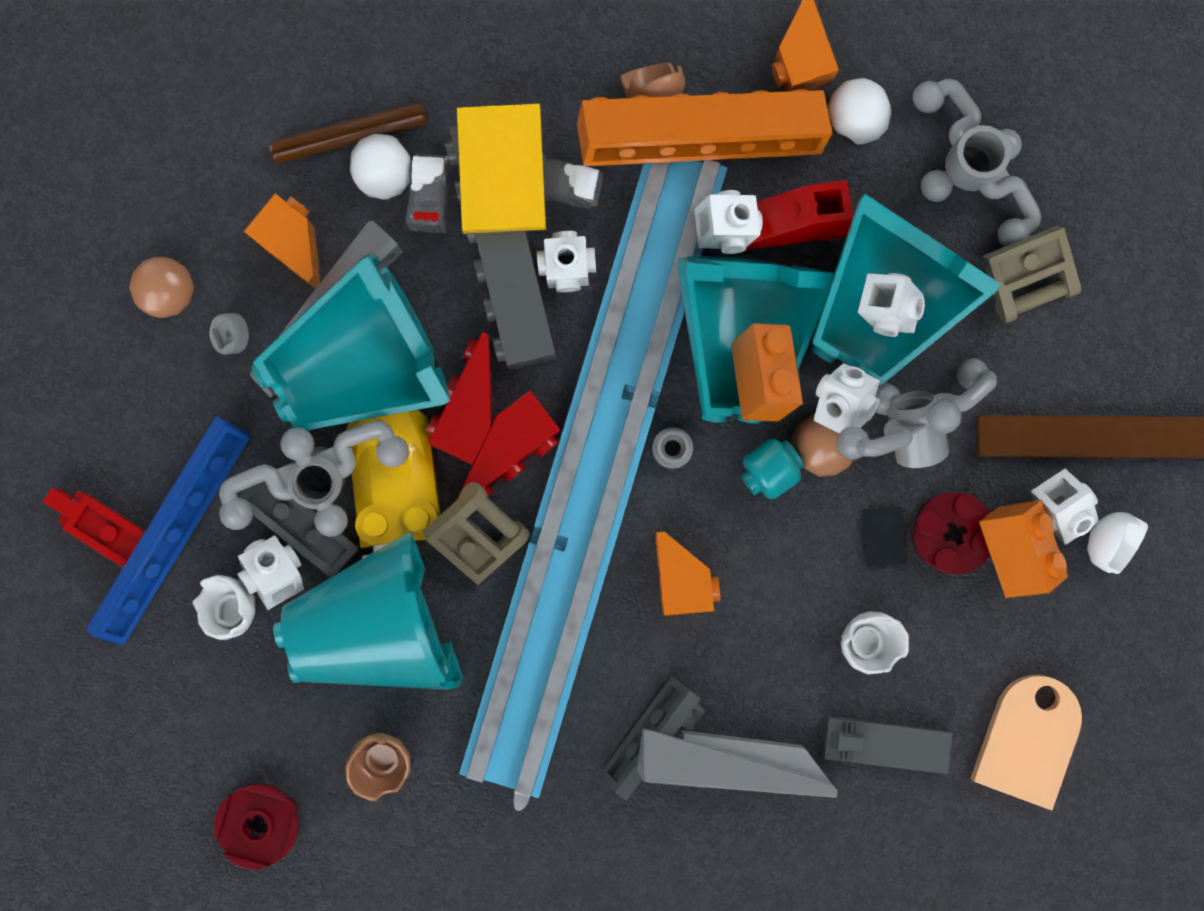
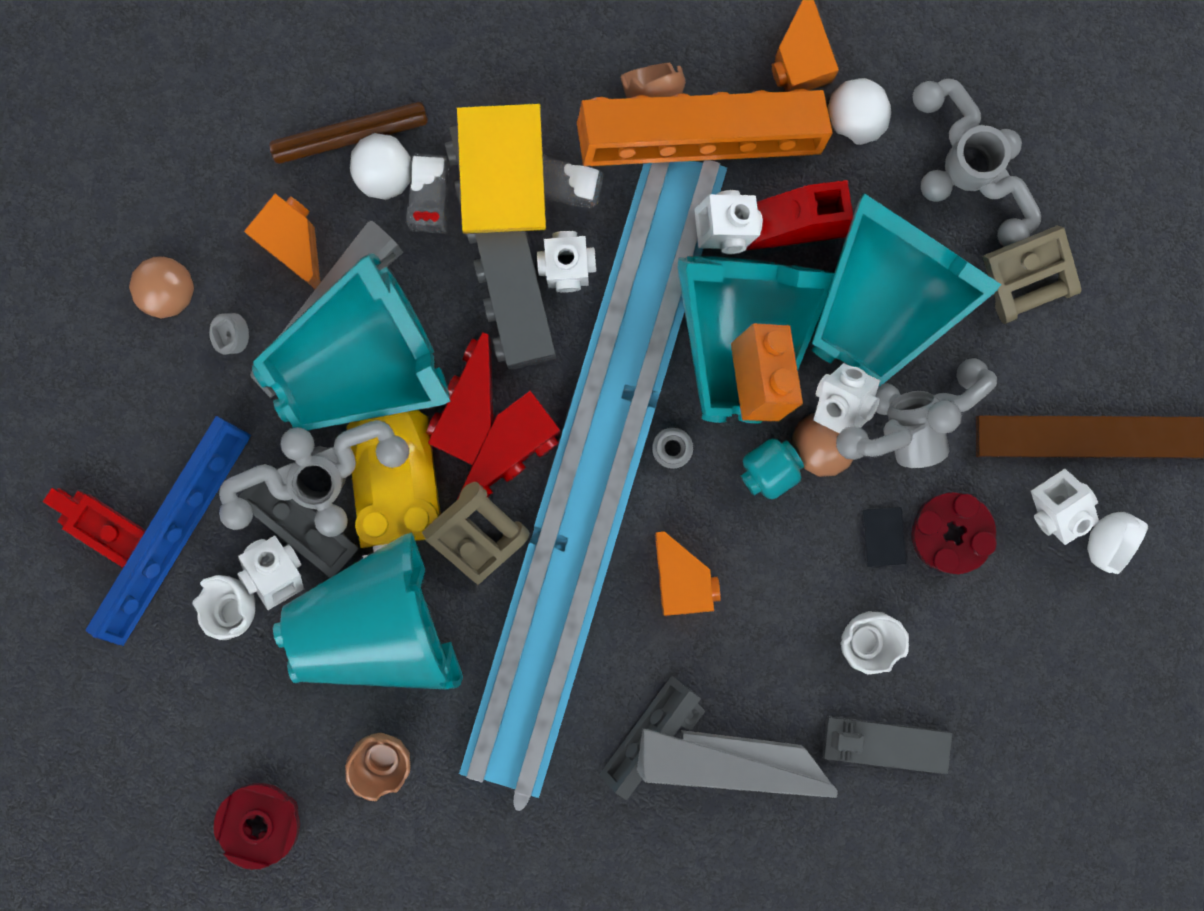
(891, 304): white brick -> none
(1024, 549): orange brick -> none
(1028, 745): light nougat tile -> none

